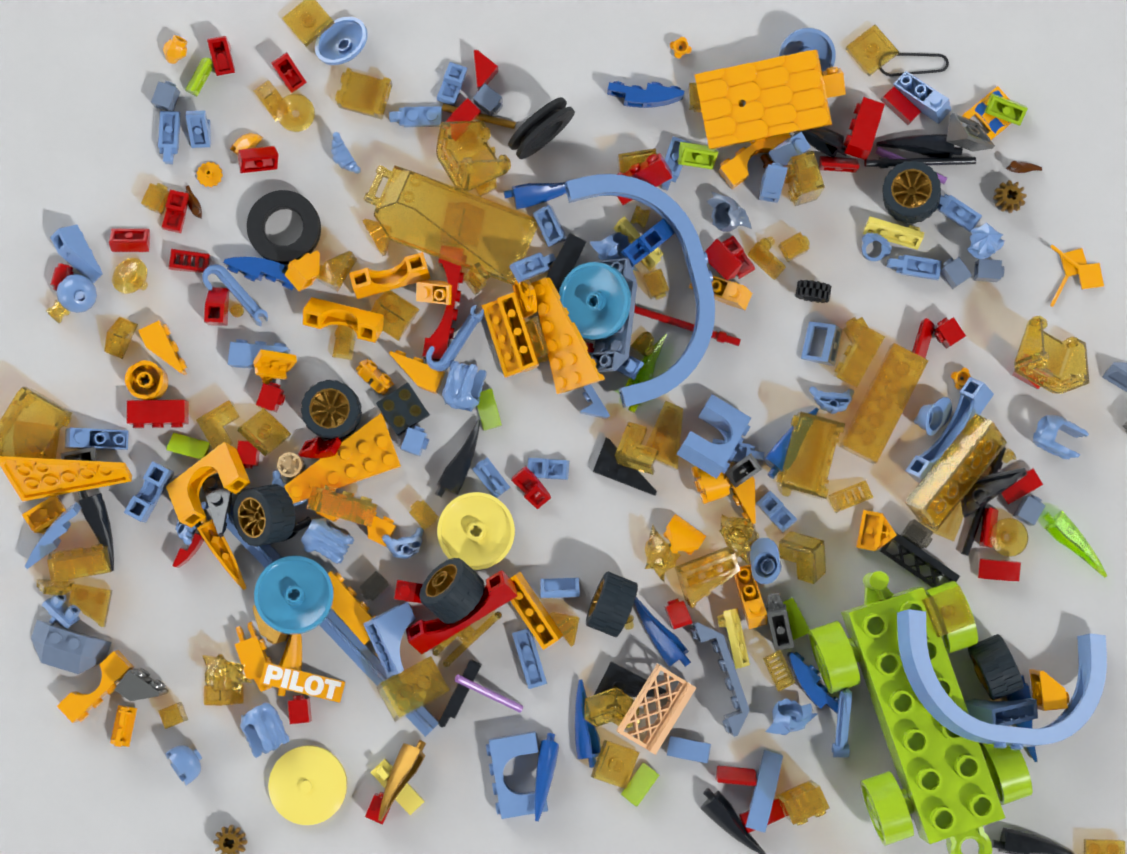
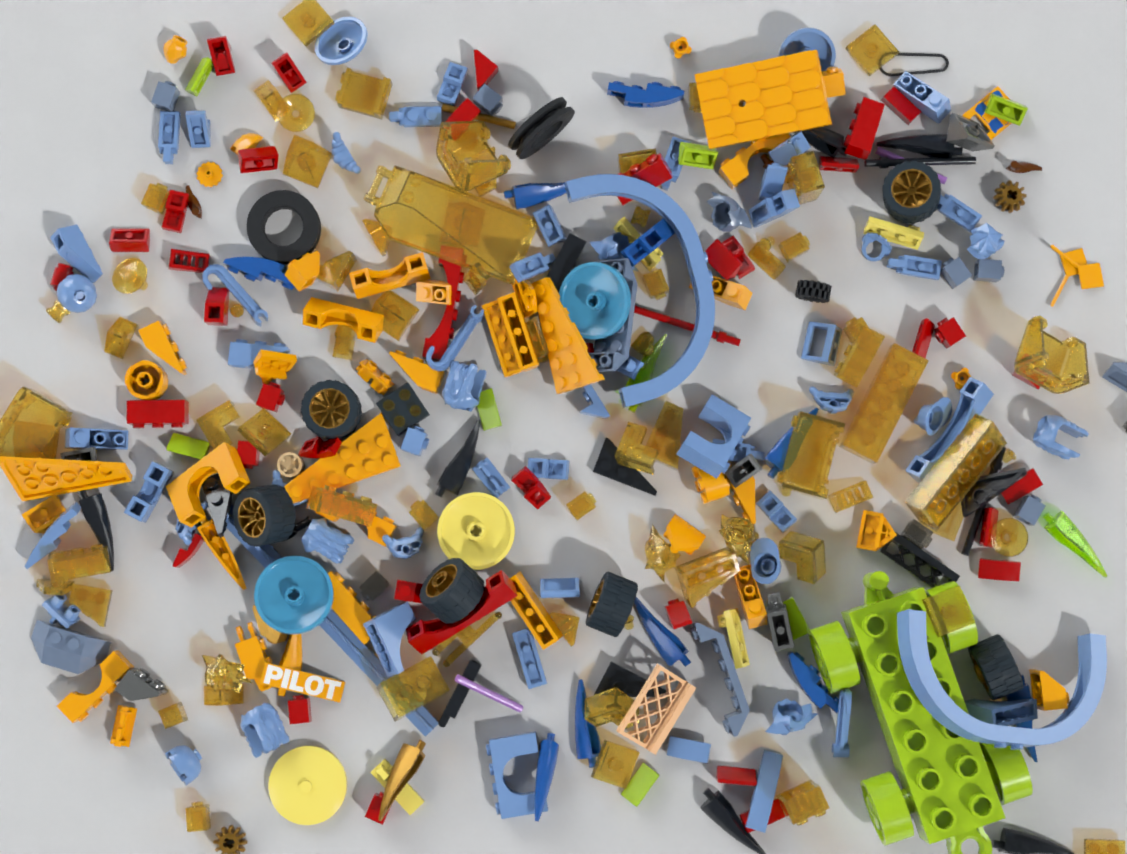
(198, 817): none -> clear yellow brick
(306, 161): none -> clear yellow slope
(581, 505): none -> clear yellow brick
(774, 207): none -> medium blue slope
(785, 681): clear yellow slope -> none

